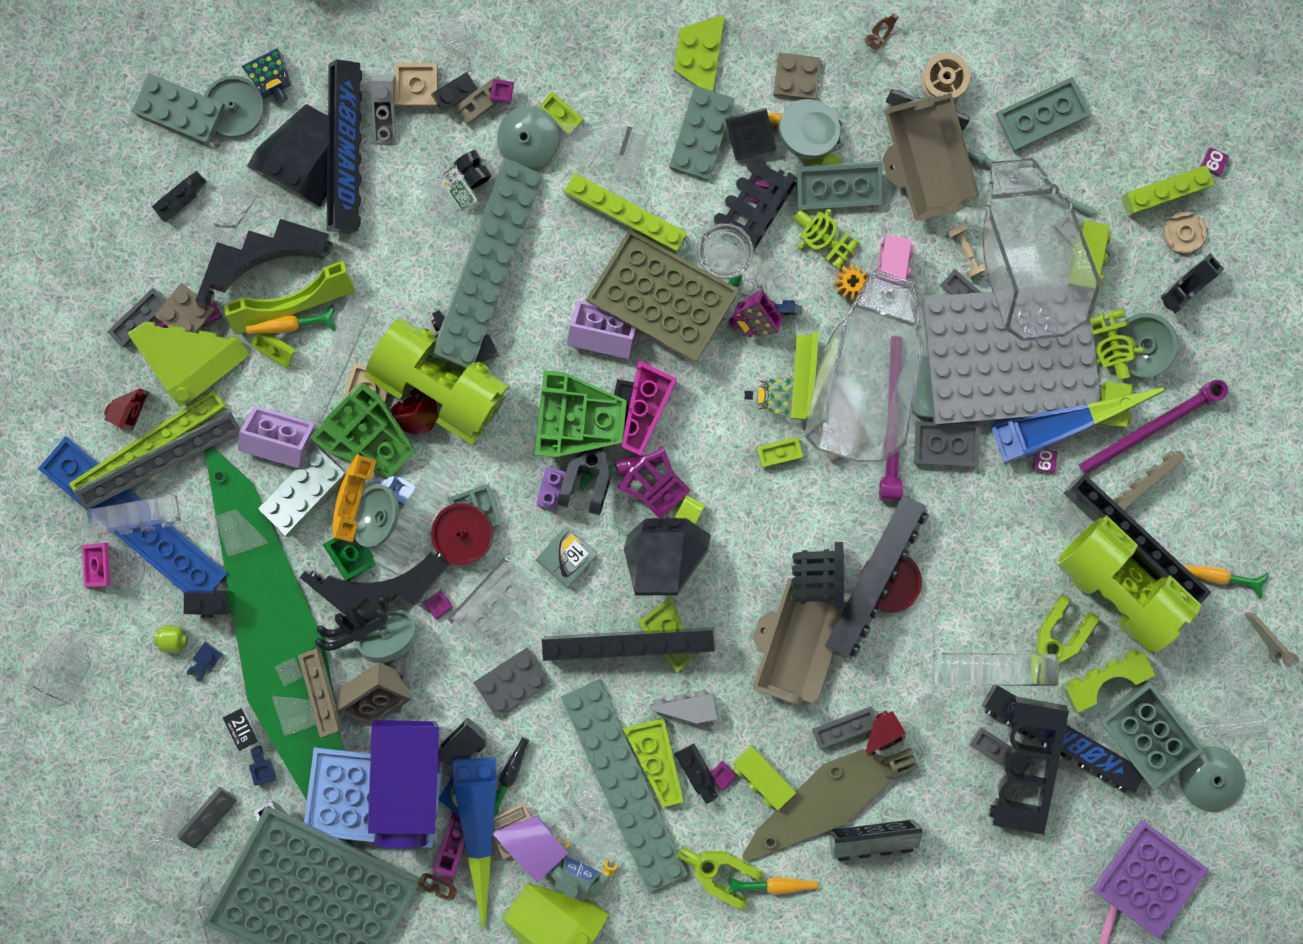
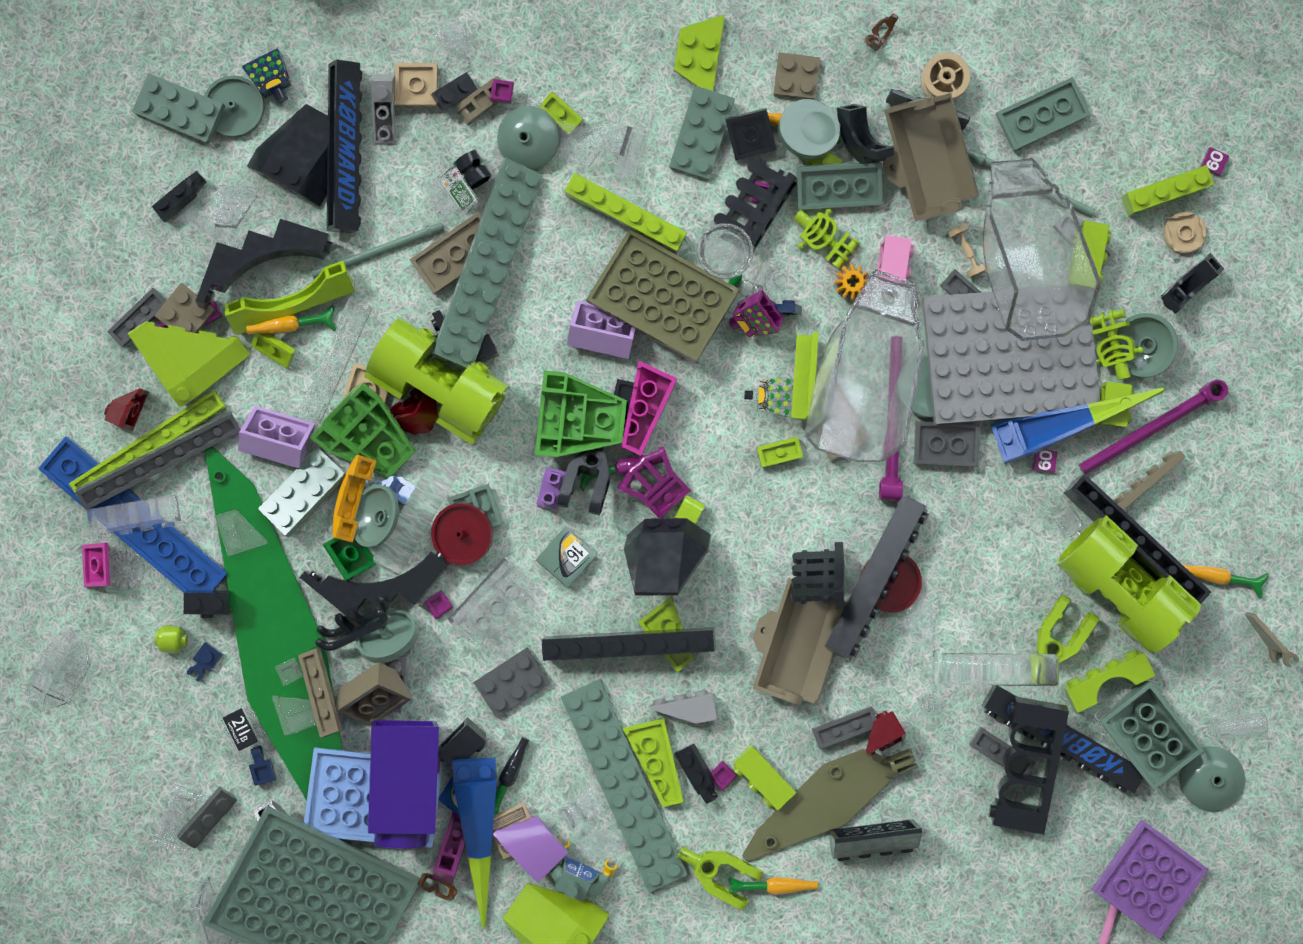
(427, 231): none -> sand green bar
(444, 259): none -> dark tan plate
(857, 135): none -> black arch

